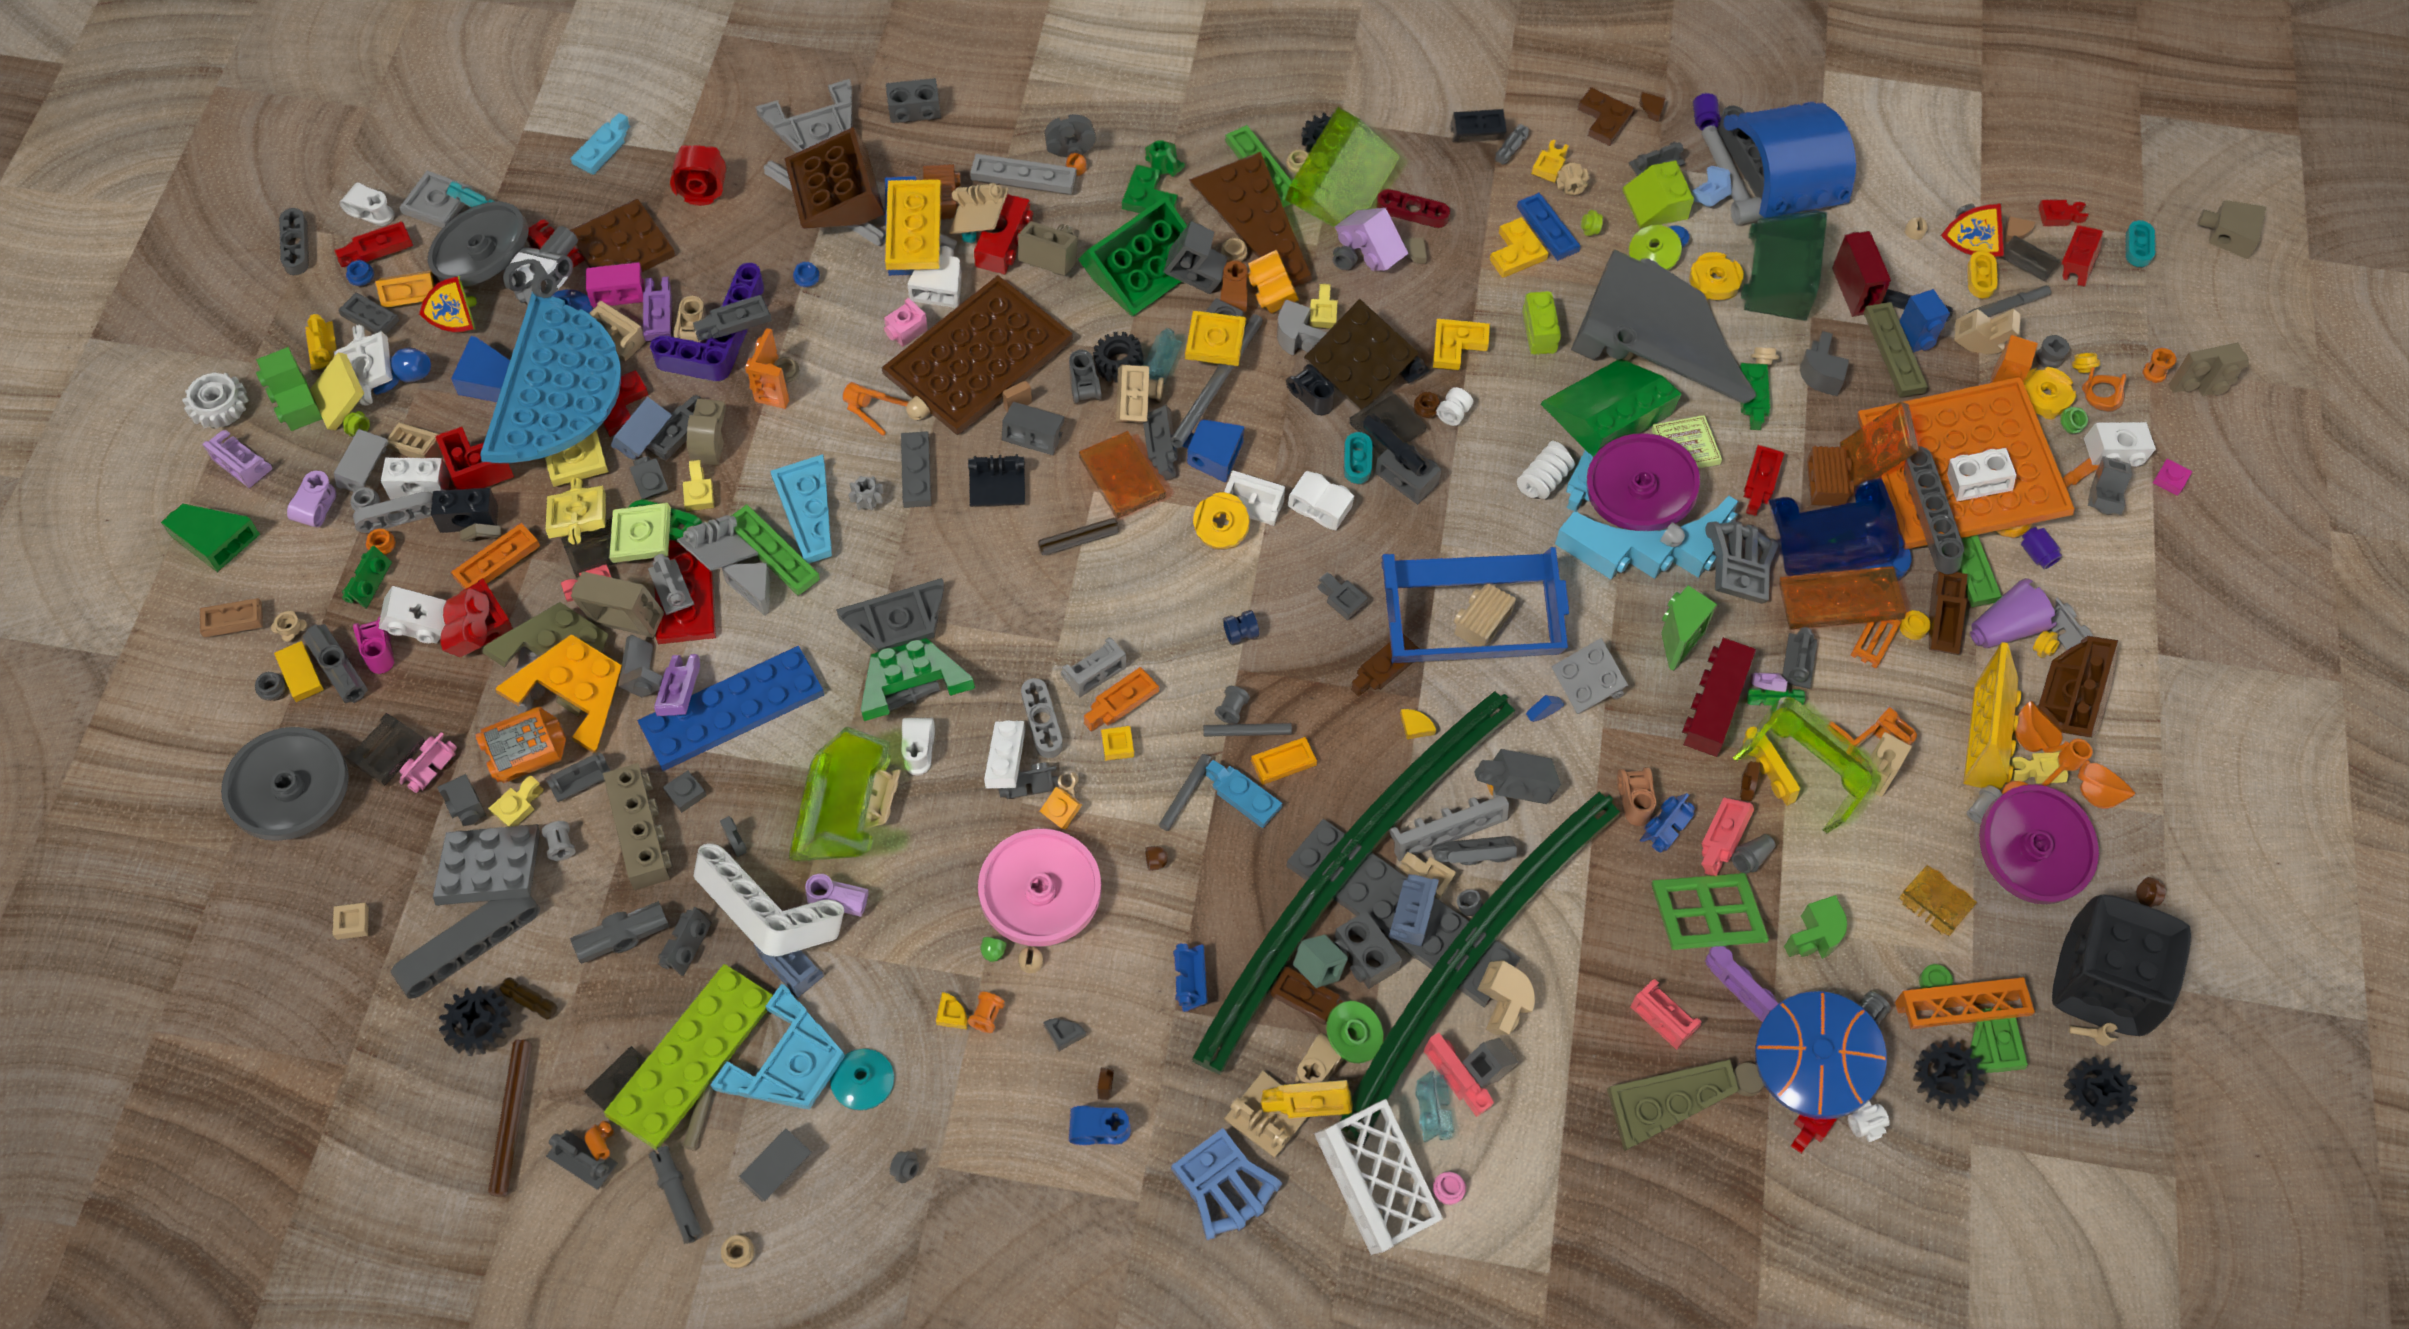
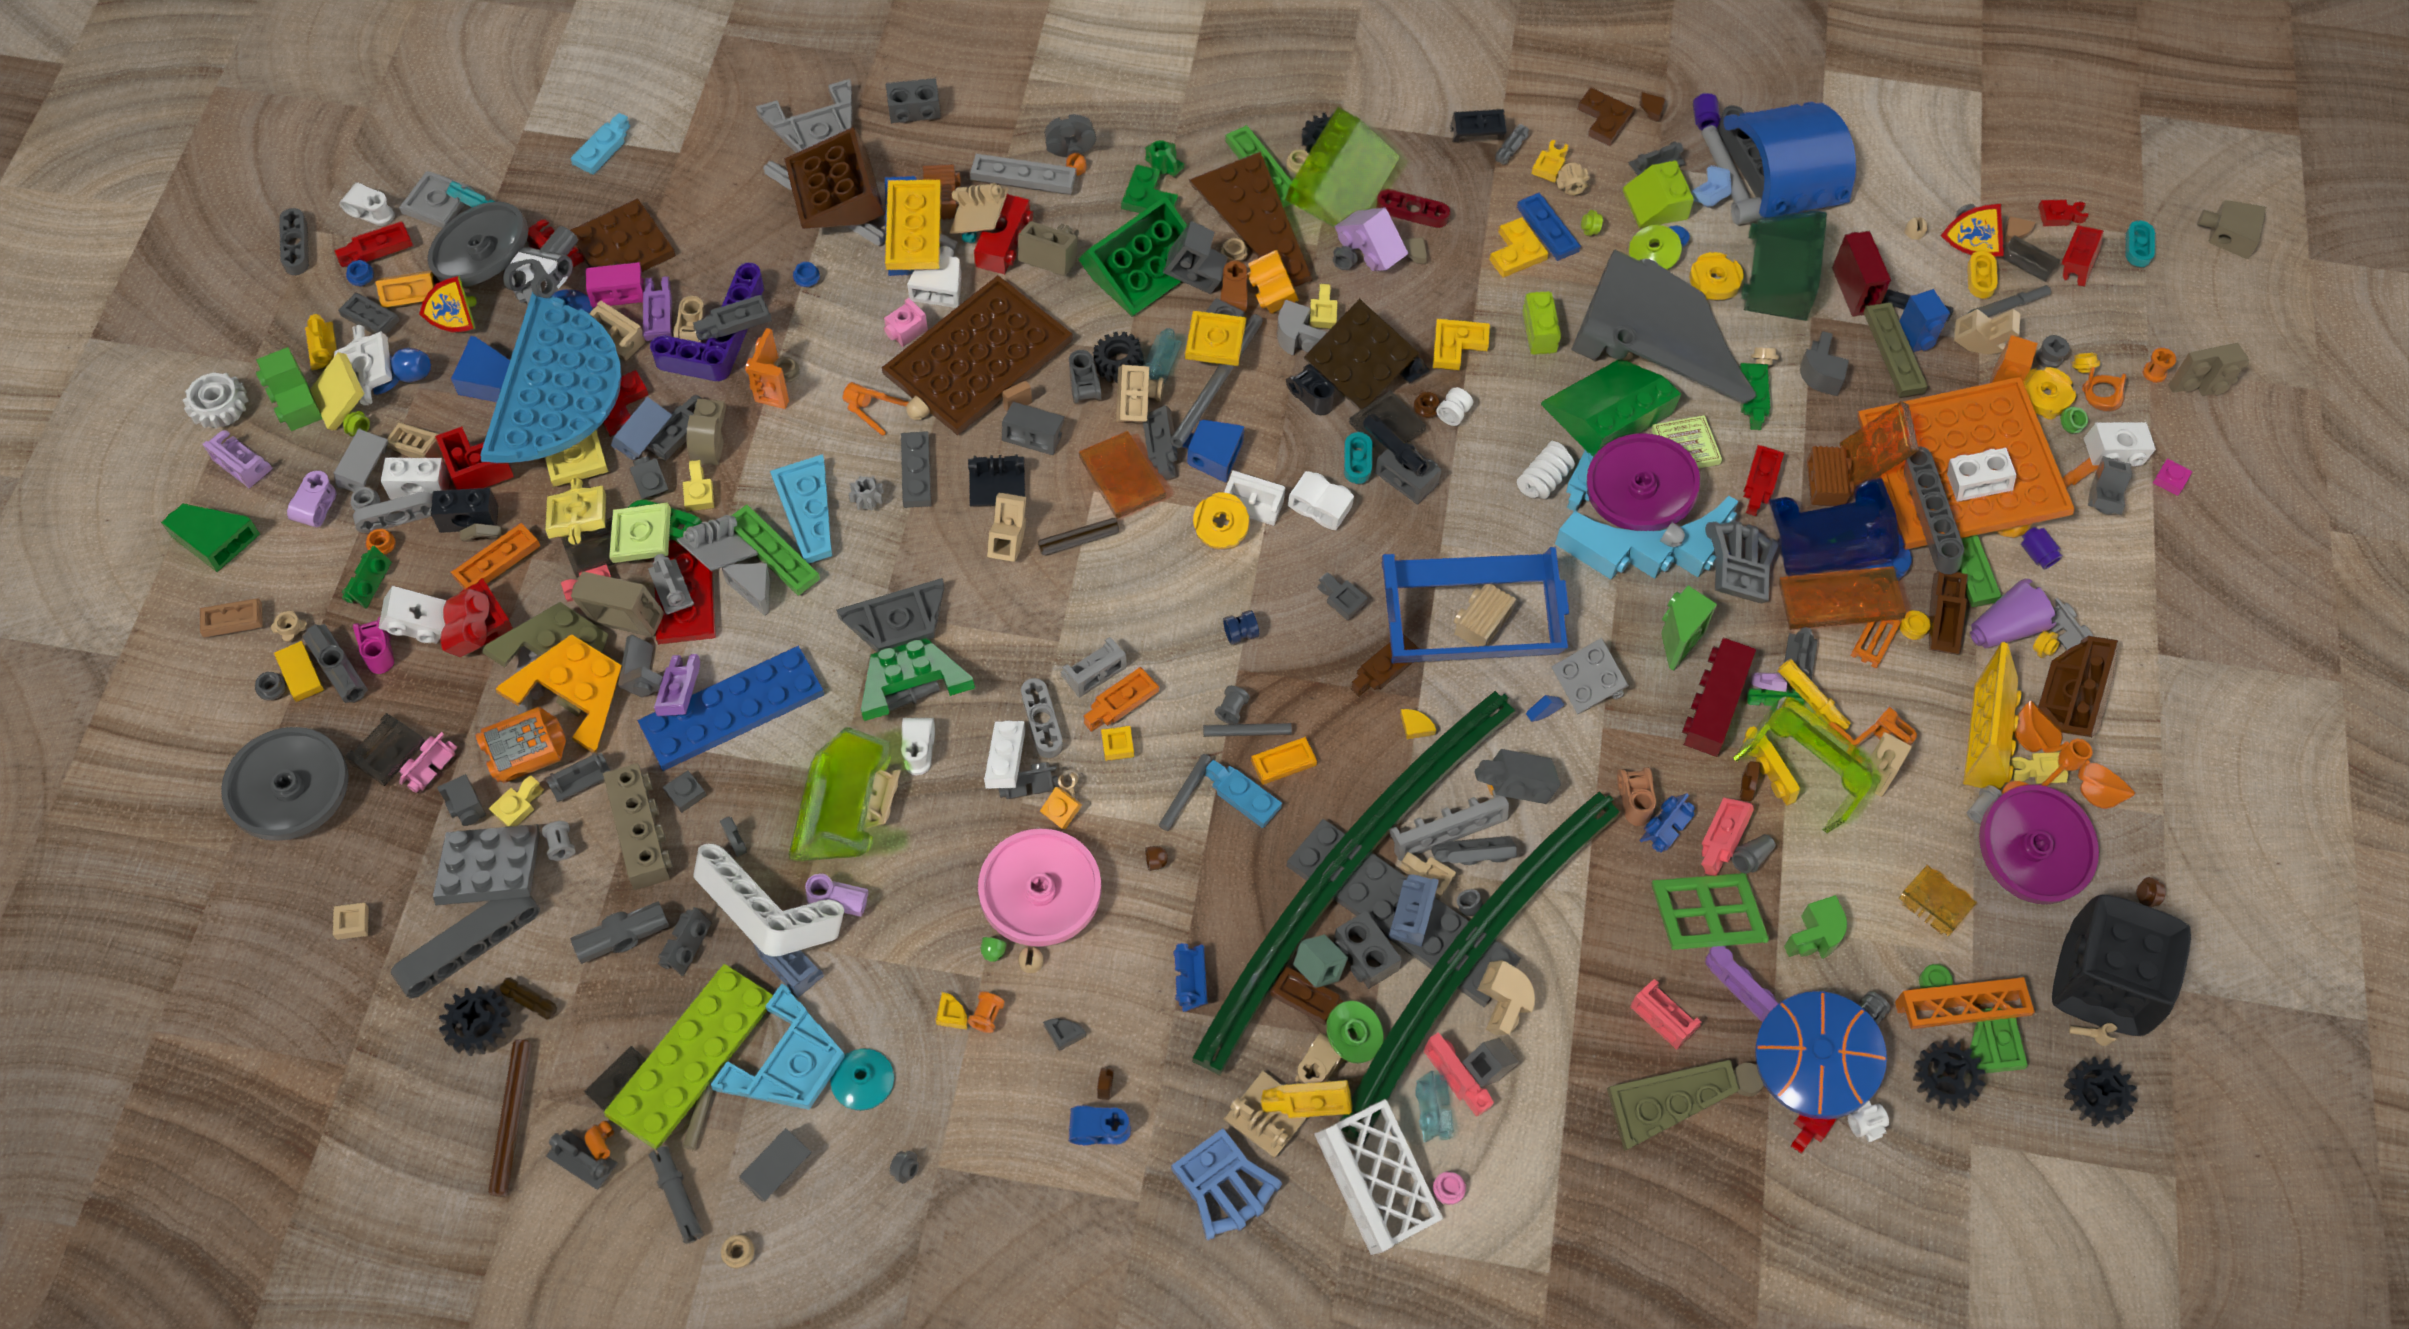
(698, 174): red brick -> none
(1008, 527): none -> tan brick
(1822, 706): none -> yellow pin

